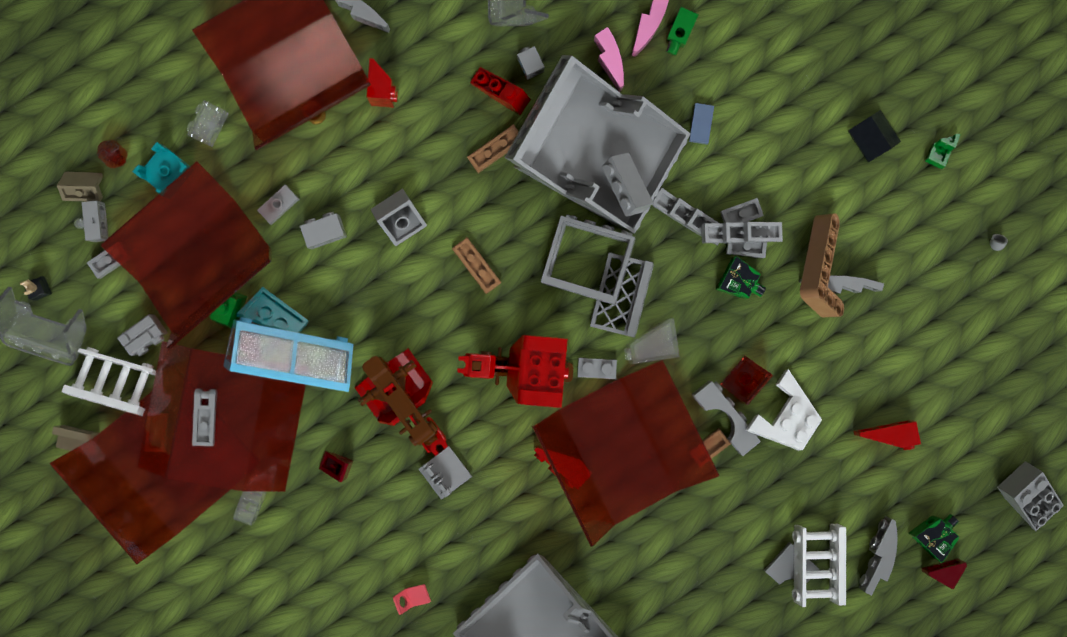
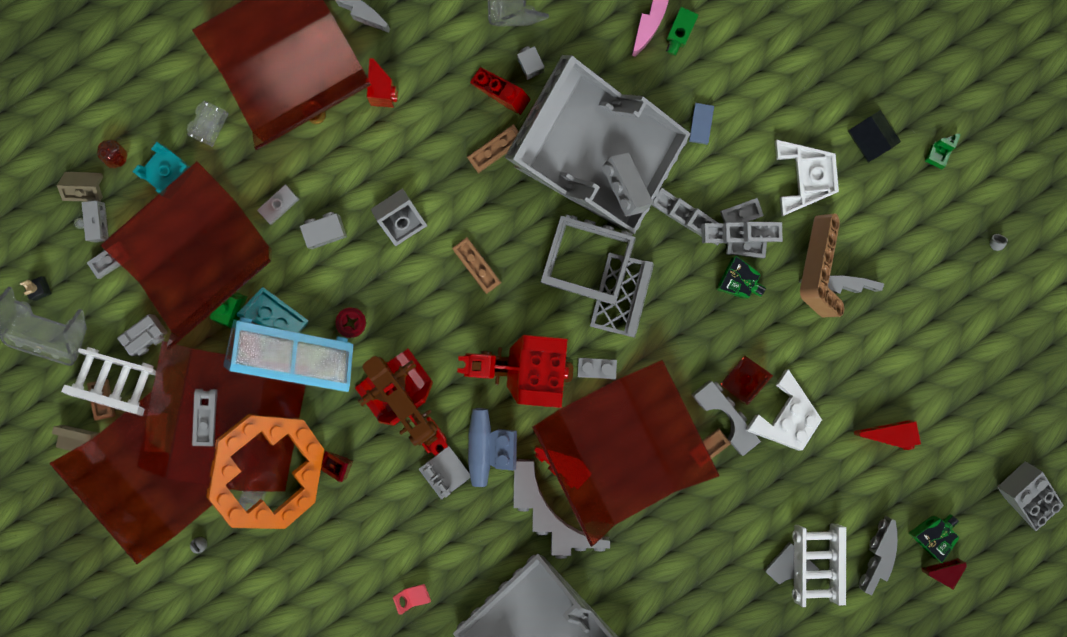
(101, 411): none -> medium nougat tile
(201, 544): none -> light grey hinge
(225, 469): none -> orange plate
(342, 320): none -> dark red gear
(488, 448): none -> sand blue plate
(544, 519): none -> light grey arch
(610, 57): bright pink slope -> none
(654, 344): clear slope -> none
(815, 175): none -> white wing

